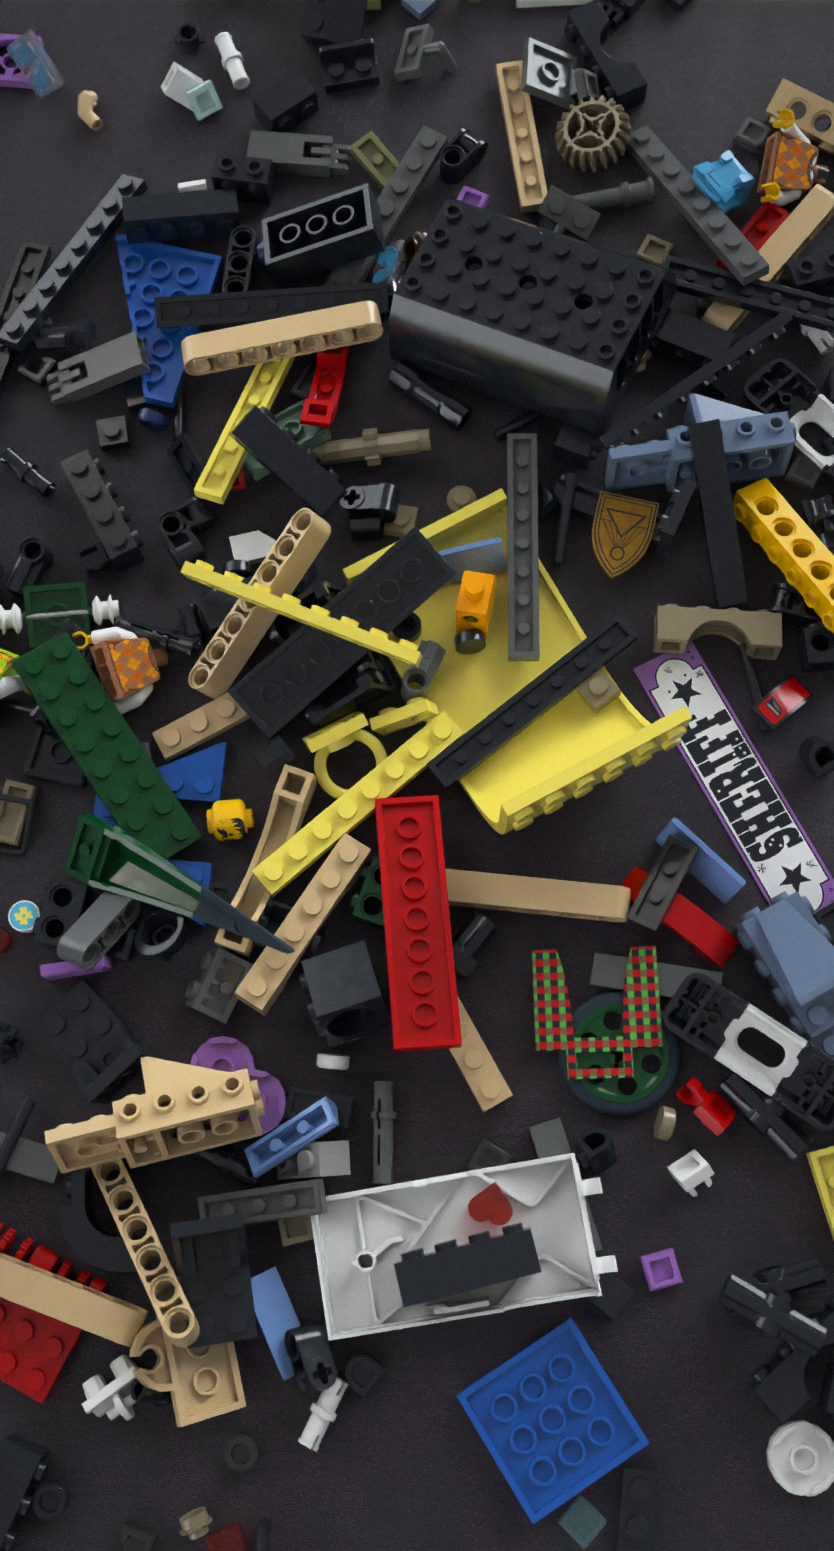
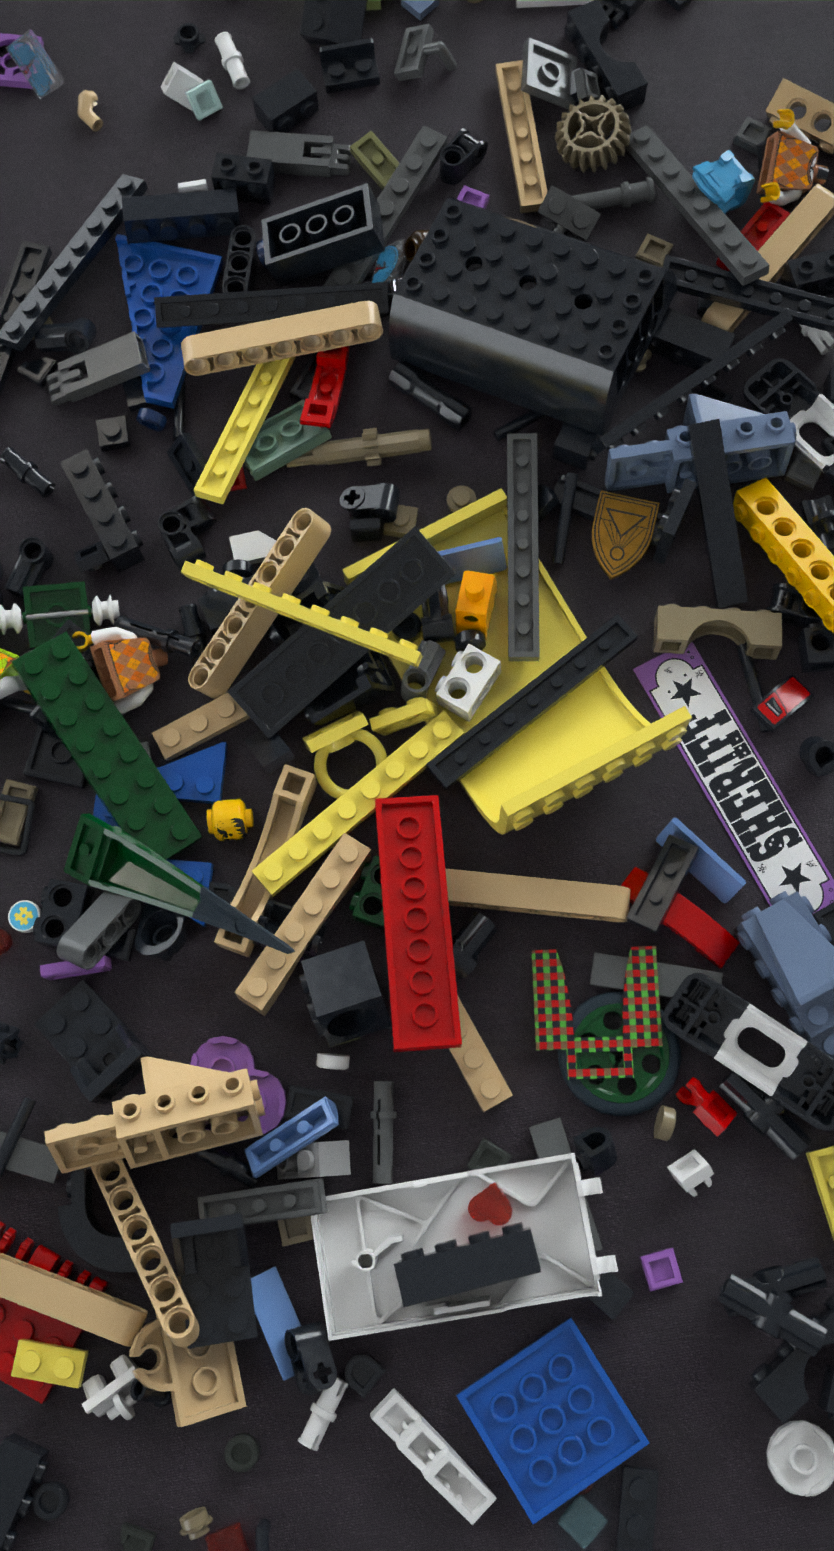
(49, 1363): none -> light yellow plate
(216, 984): dark grey bracket -> none
(287, 461): black brick -> none
(433, 1456): none -> white slope
(436, 619): none -> black piece
(474, 684): none -> white brick
(598, 690): dark tan plate -> none

